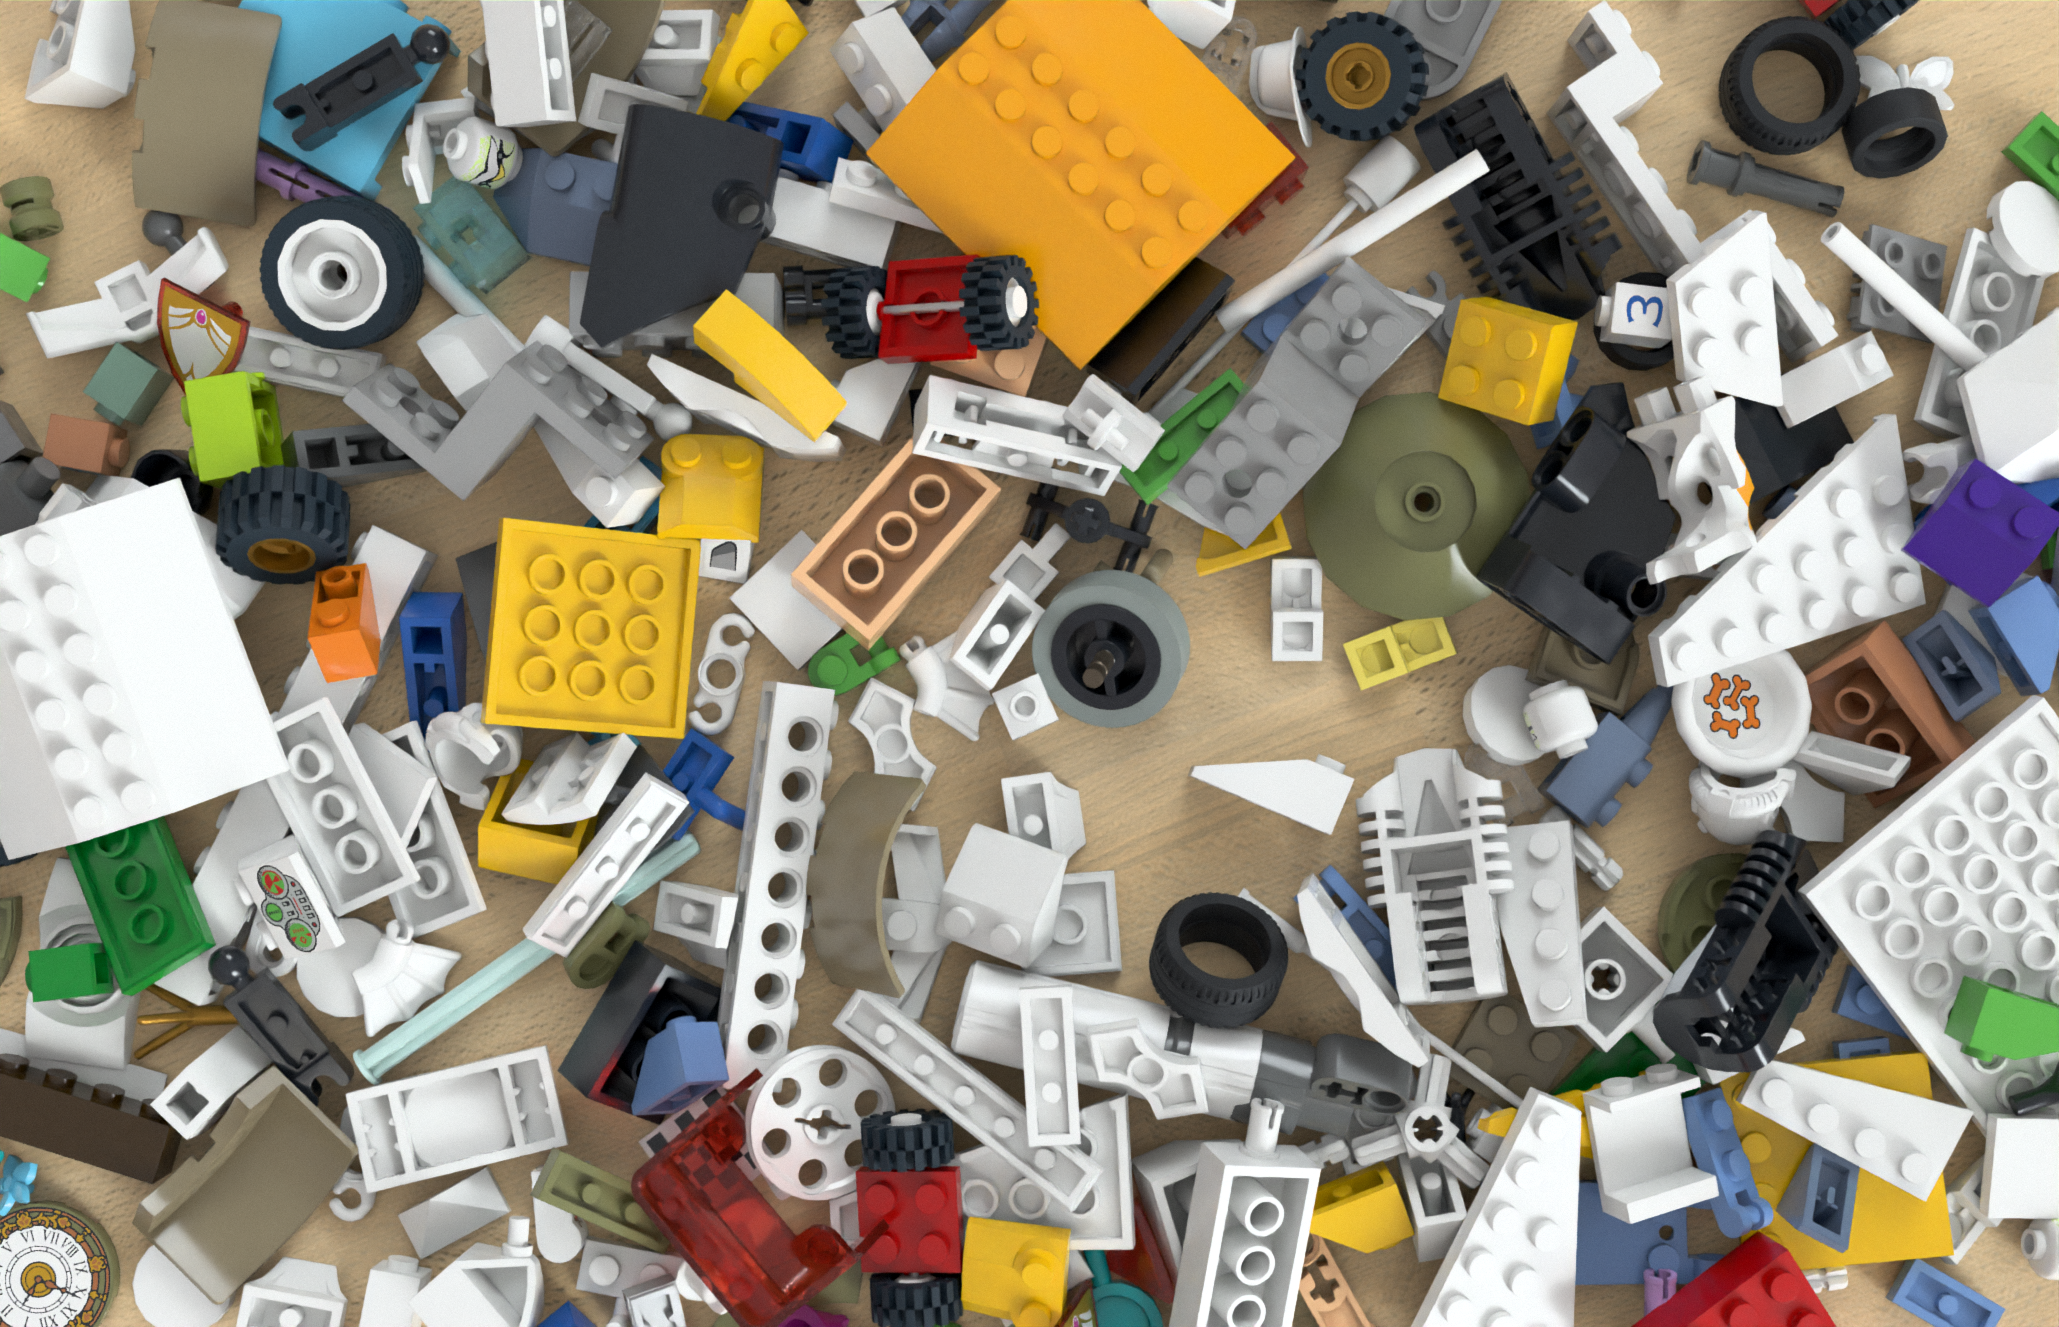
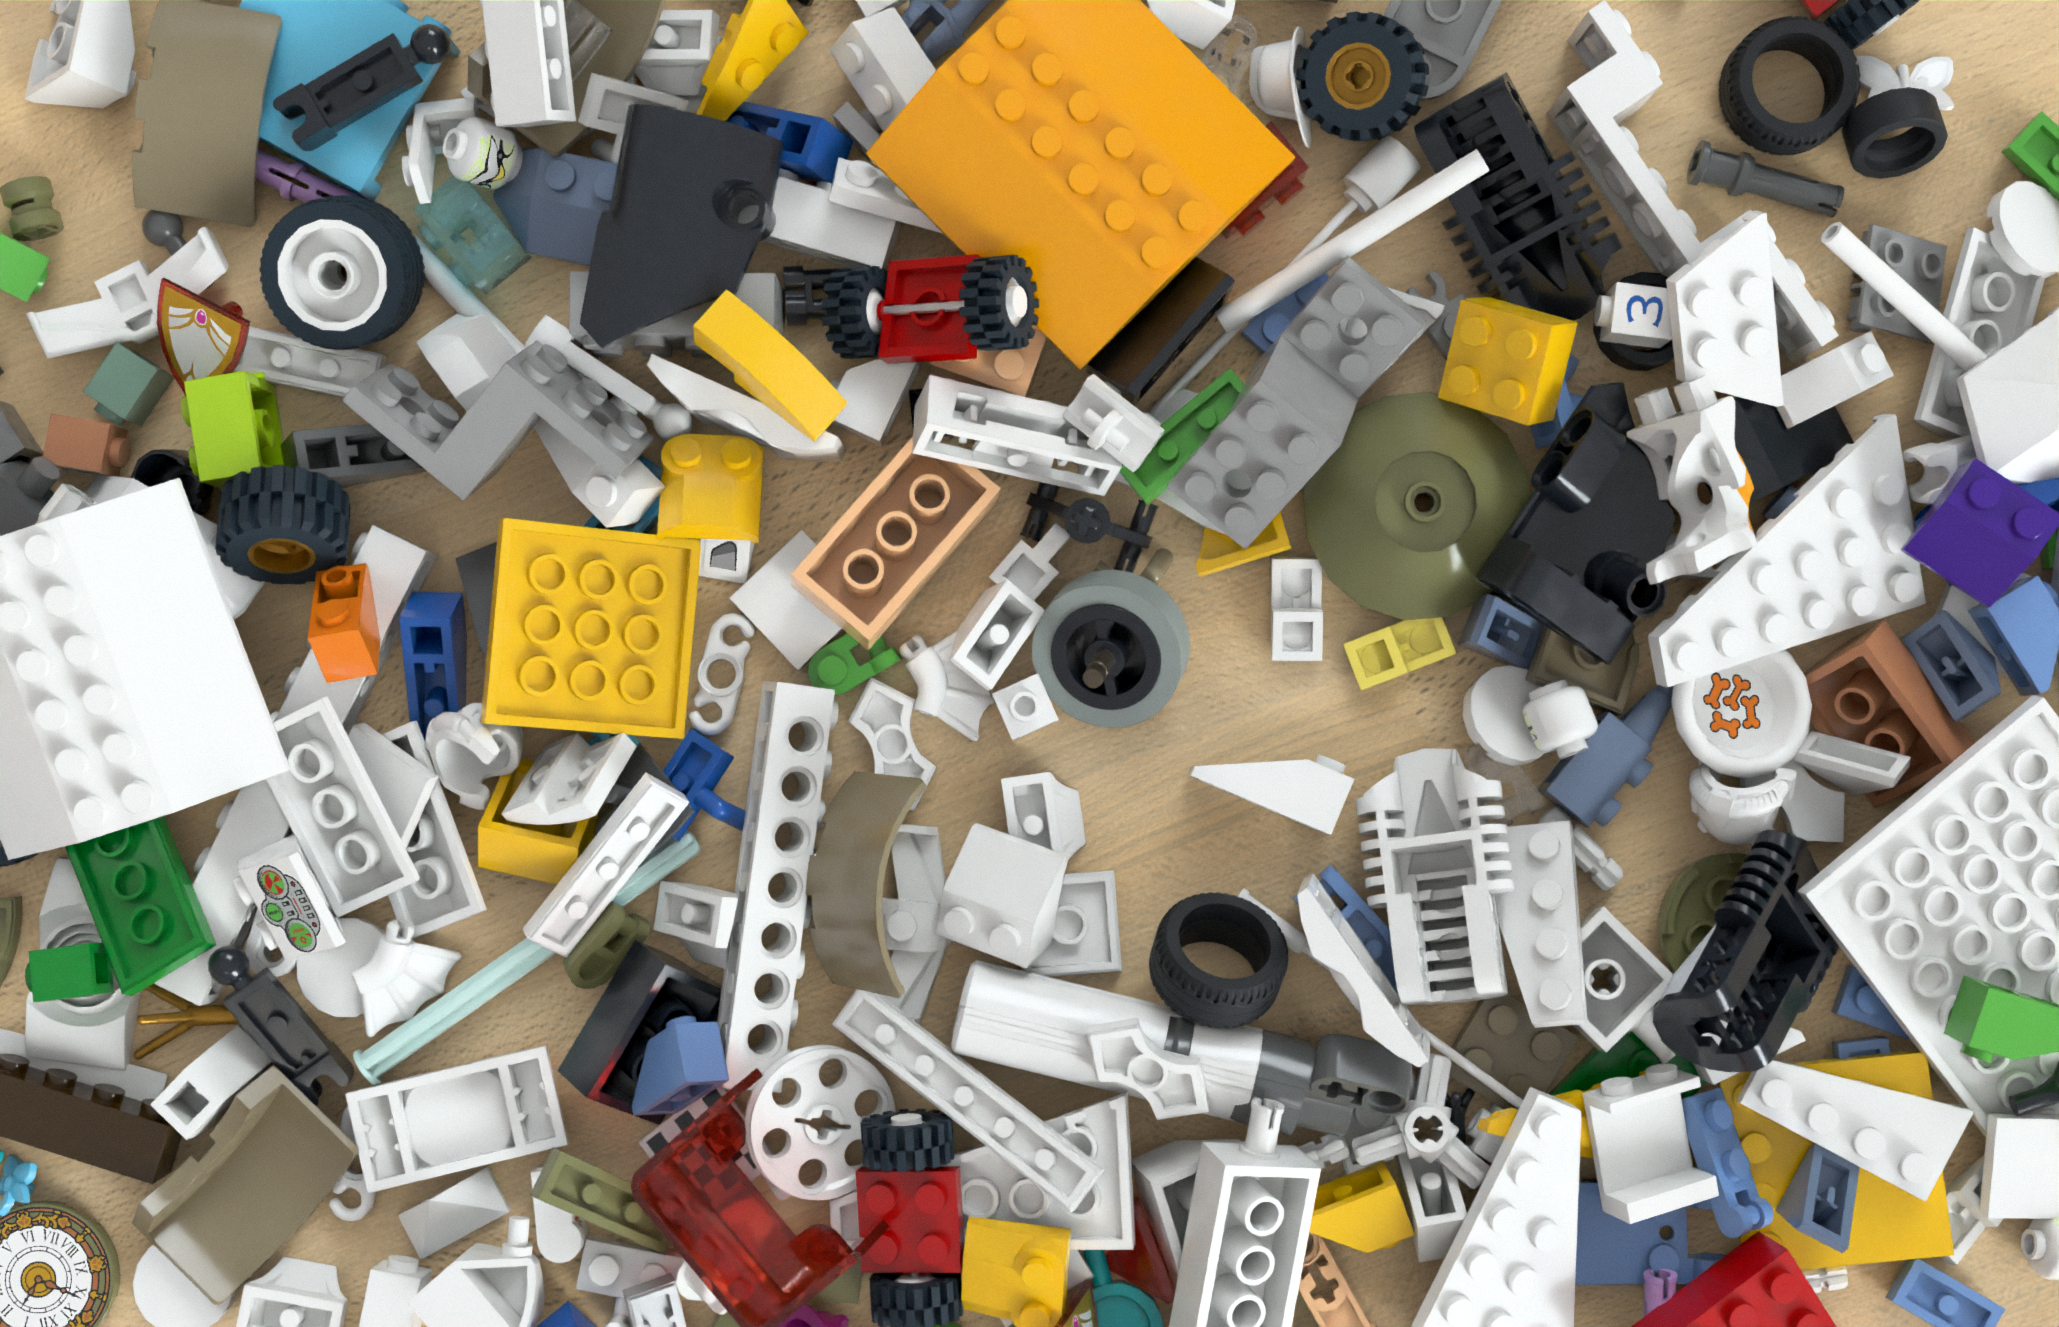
(1050, 1065): white plate -> none
(1501, 632): none -> sand blue slope

